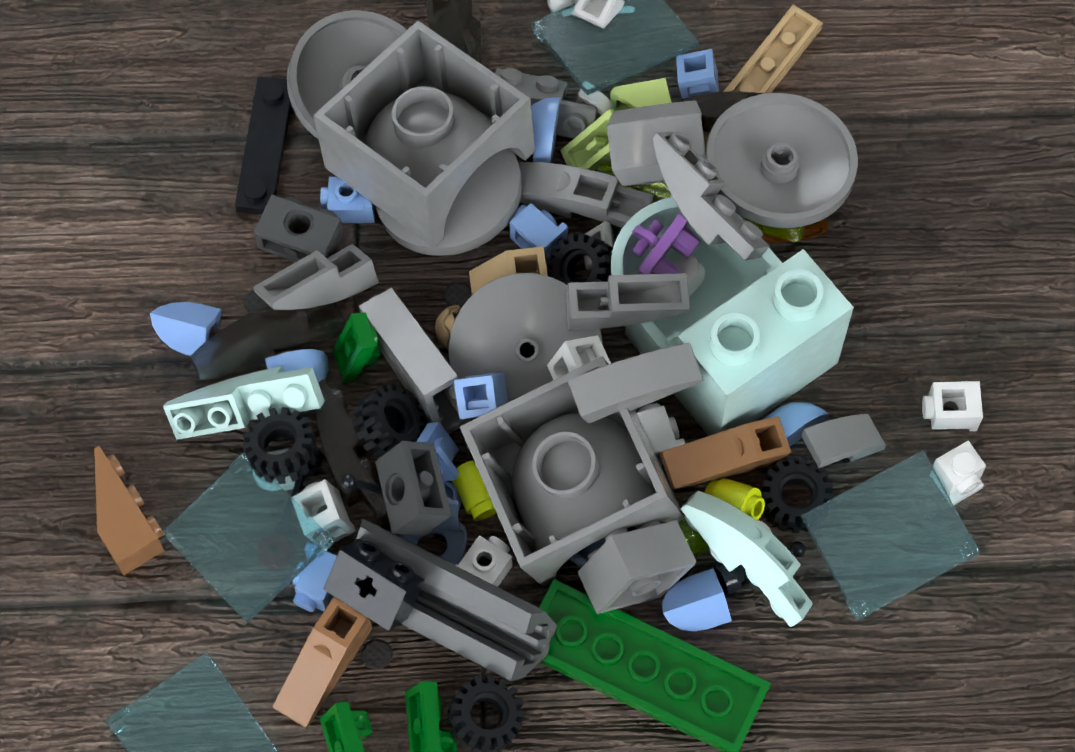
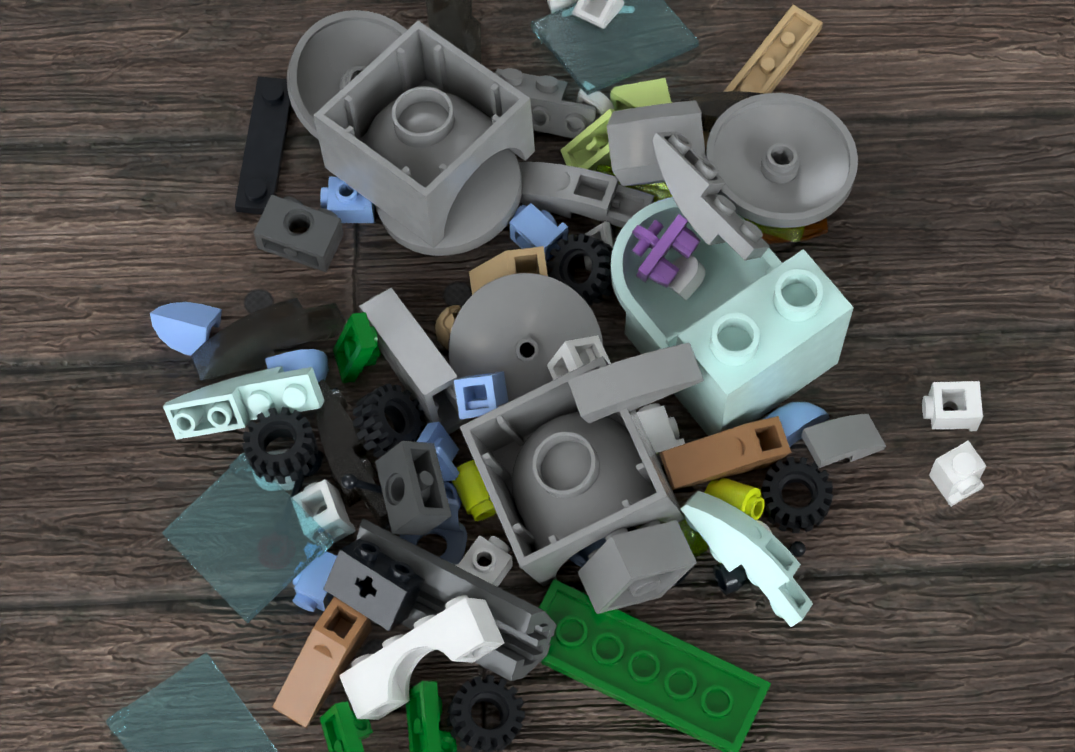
(120, 523): medium nougat slope -> none
(319, 280): light grey slope -> none
(382, 679): none -> white arch
(545, 128): light blue brick -> none
(626, 300): light grey slope -> none
(696, 603): light blue brick -> none
(697, 73): light blue brick -> none
(890, 535): clear light blue piece -> none

